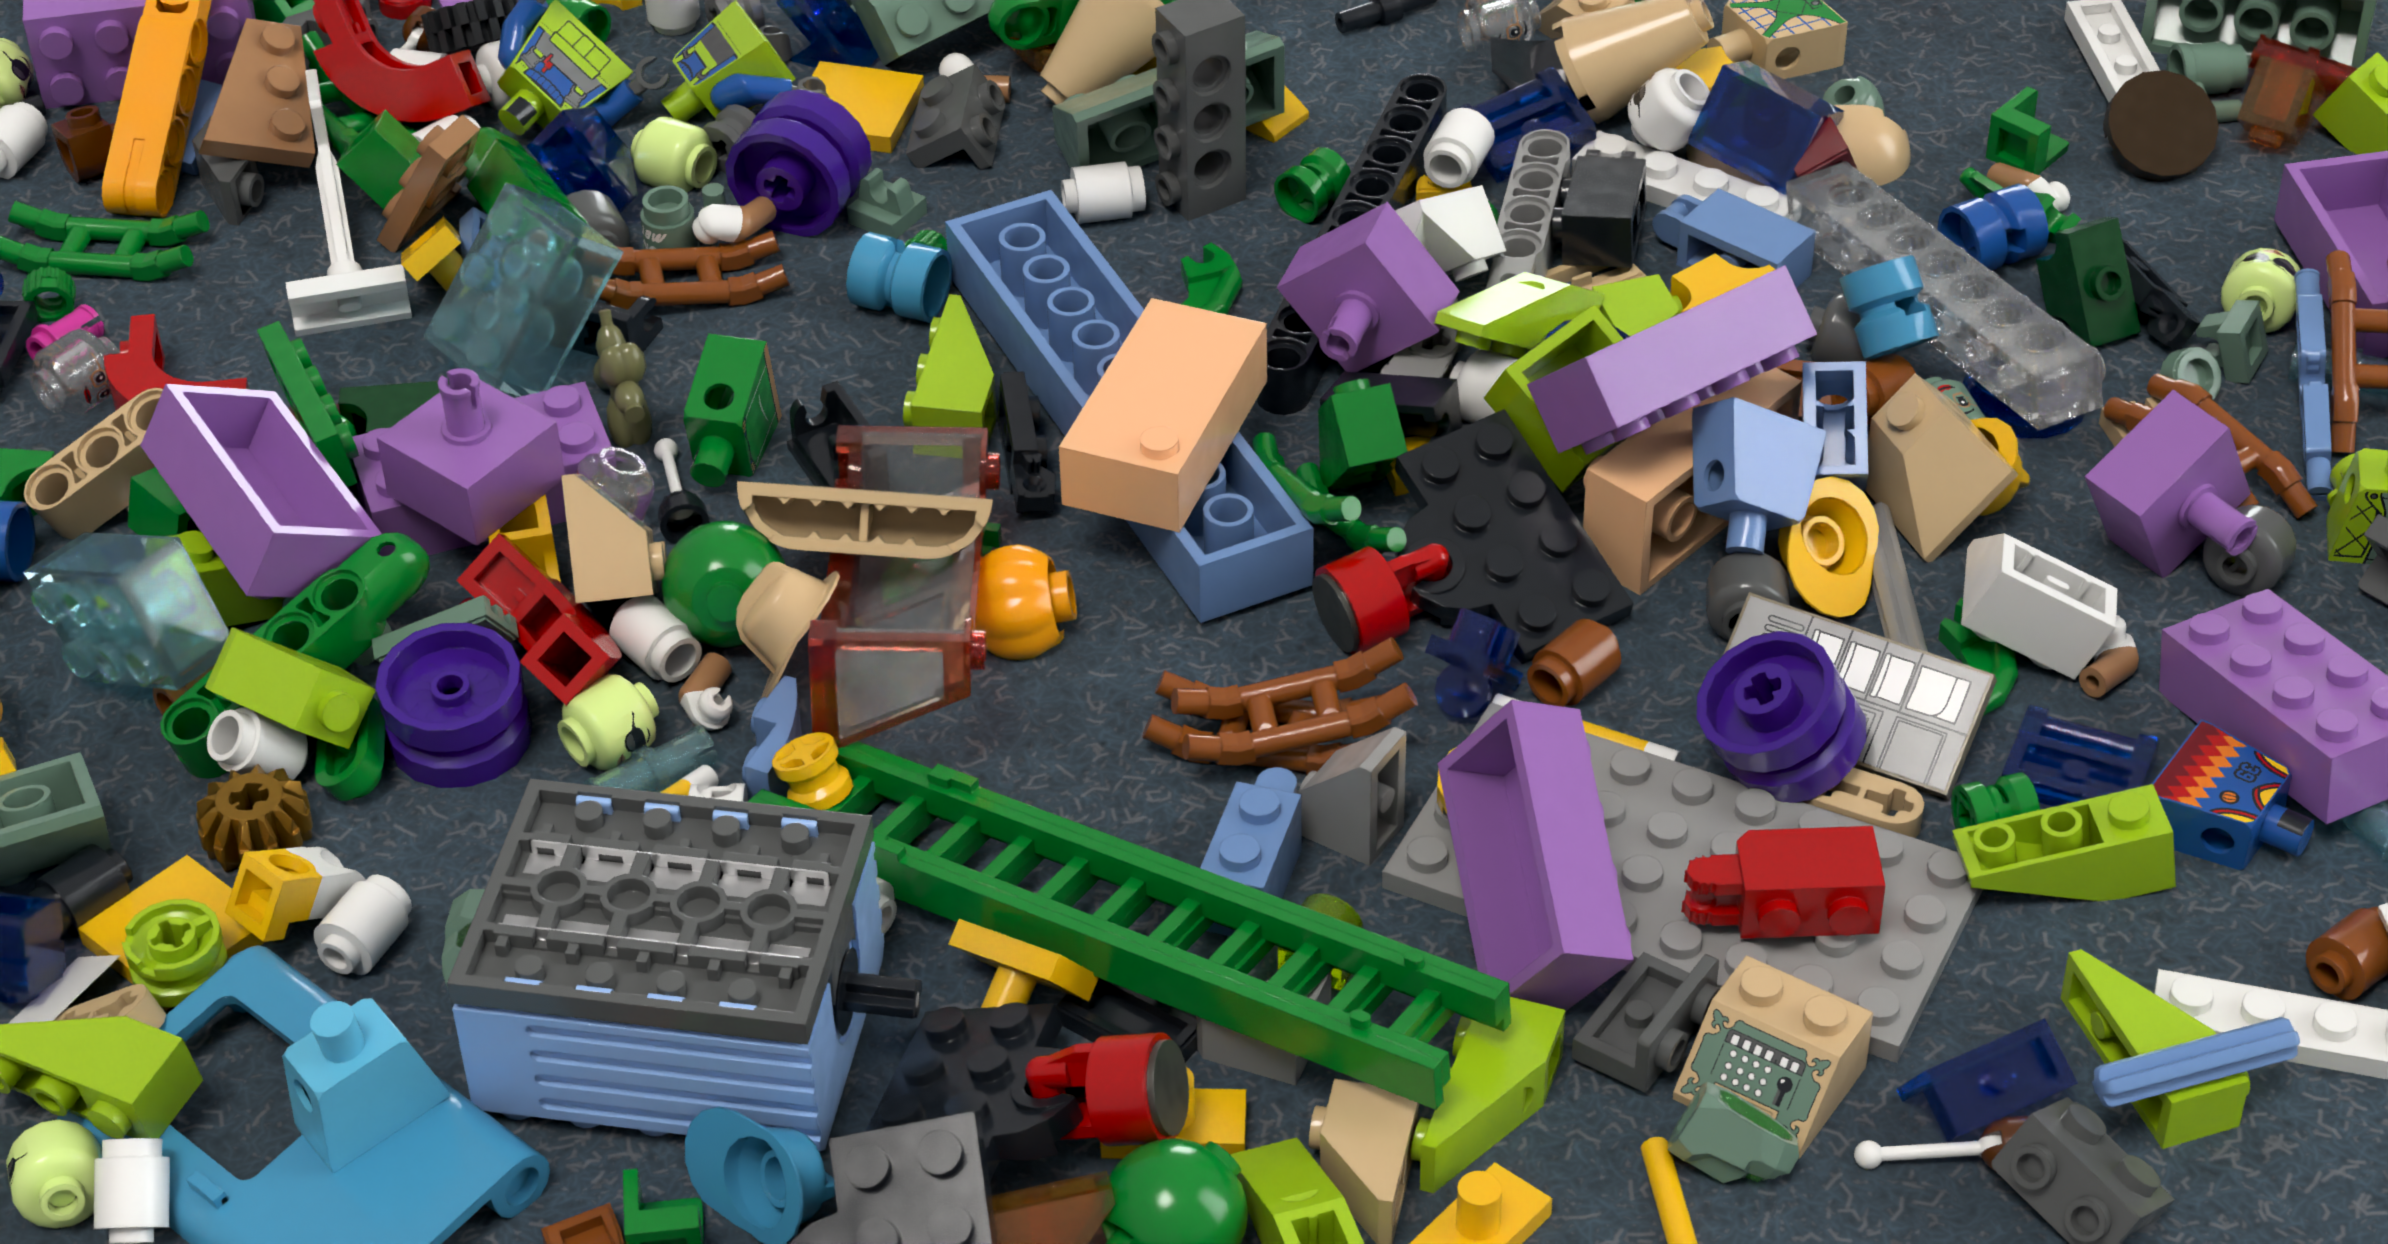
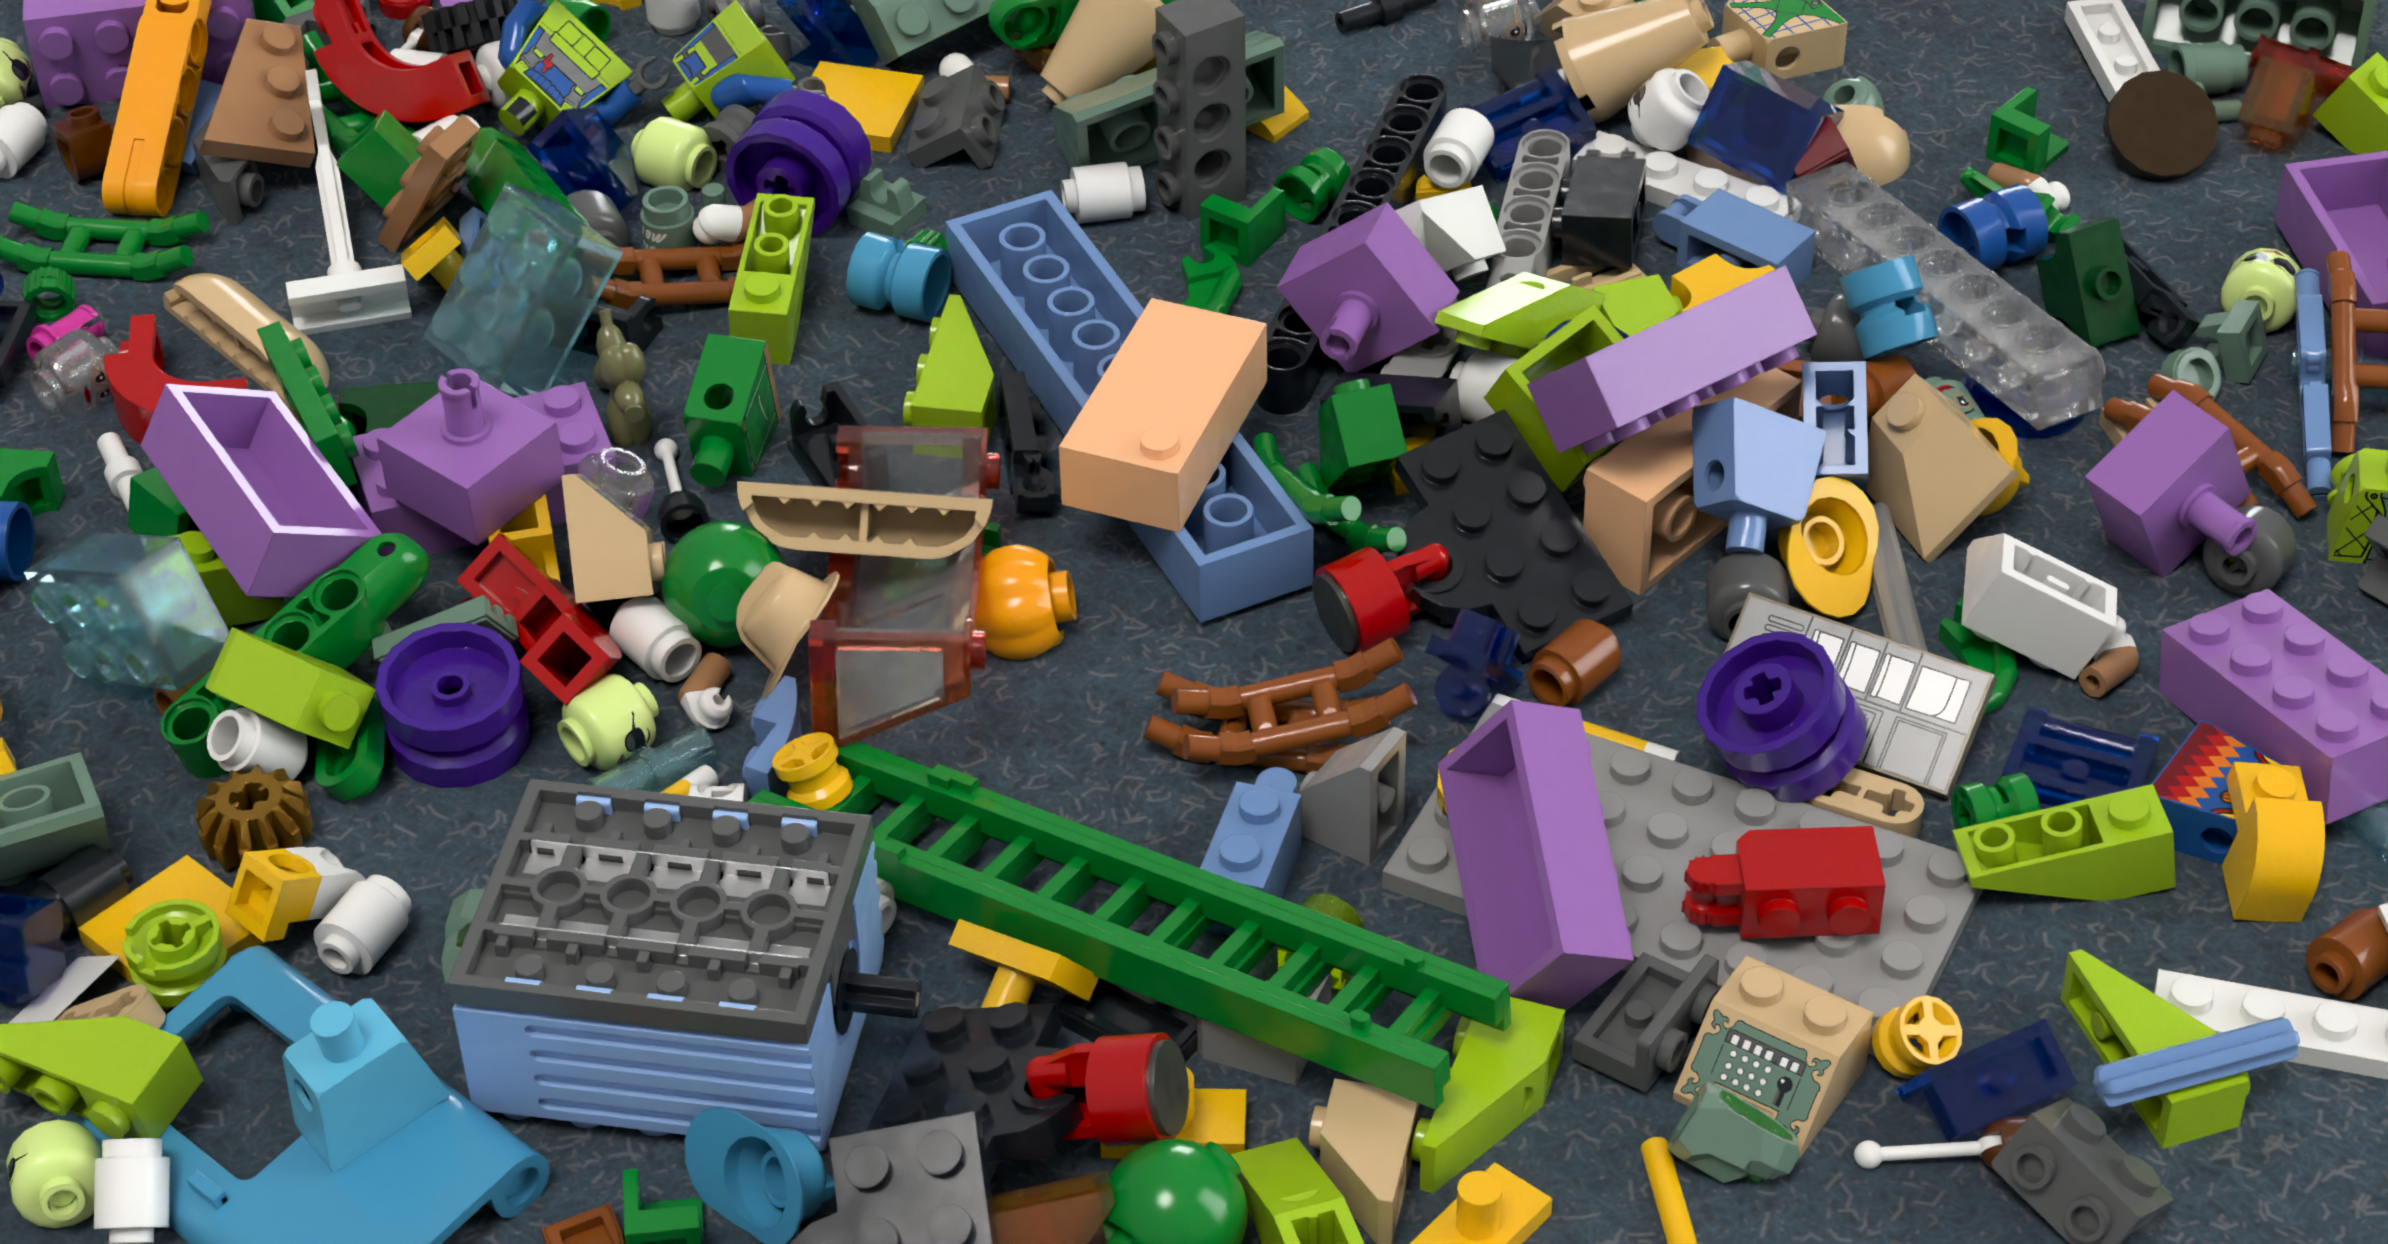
(93, 474): tan beam -> none
(228, 320): none -> tan brick
(773, 274): none -> lime slope
(1240, 229): none -> green panel
(1928, 1022): none -> yellow wheel
(2277, 846): none -> yellow brick

